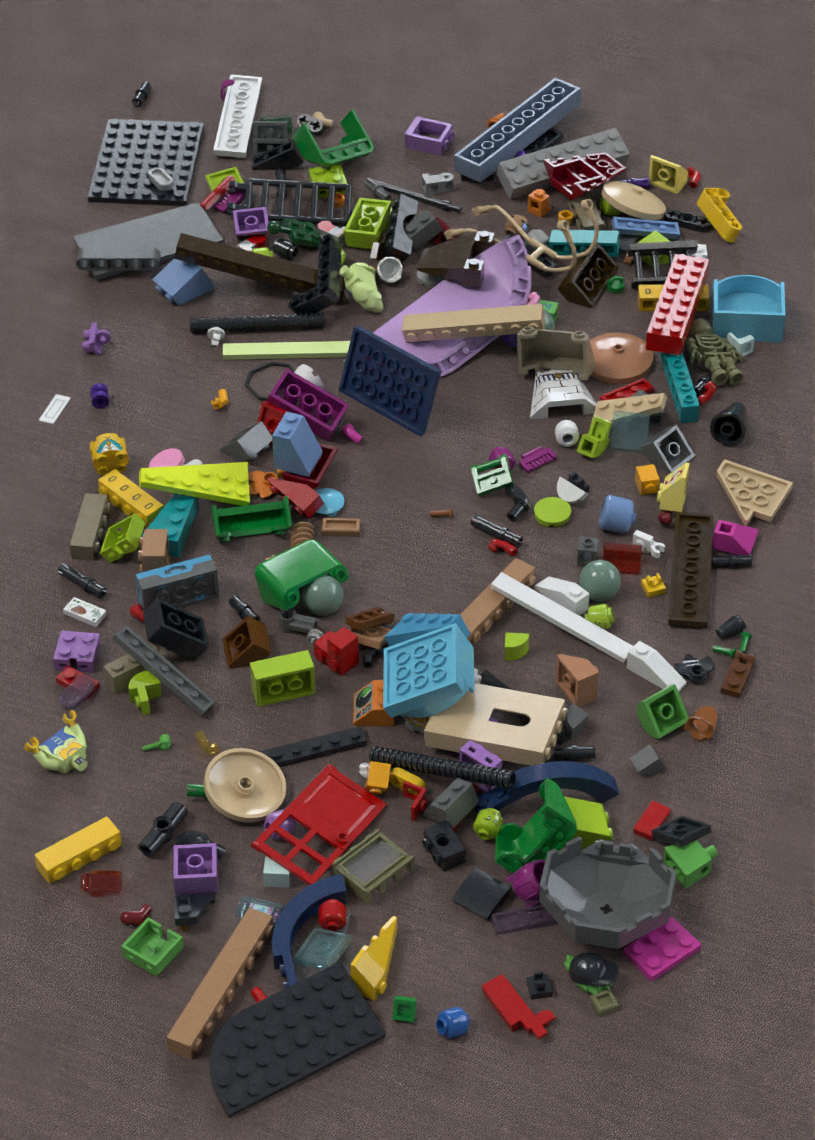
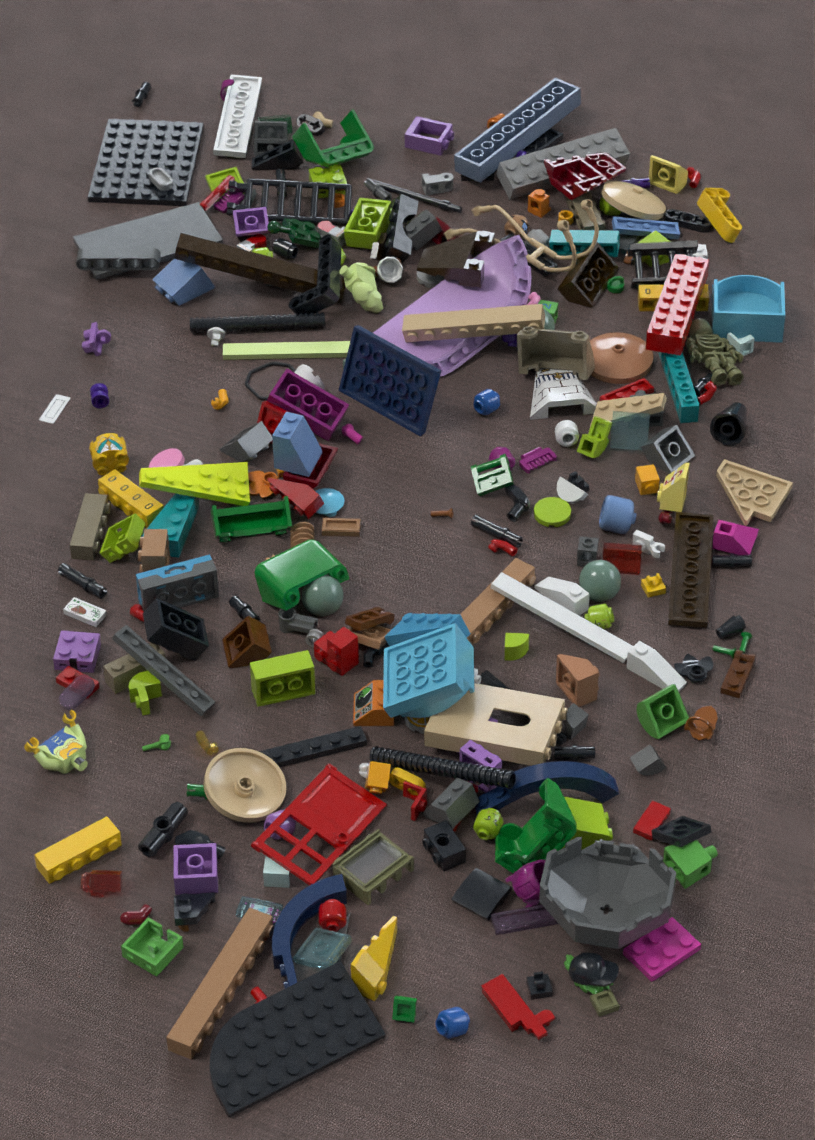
(486, 402): none -> blue head

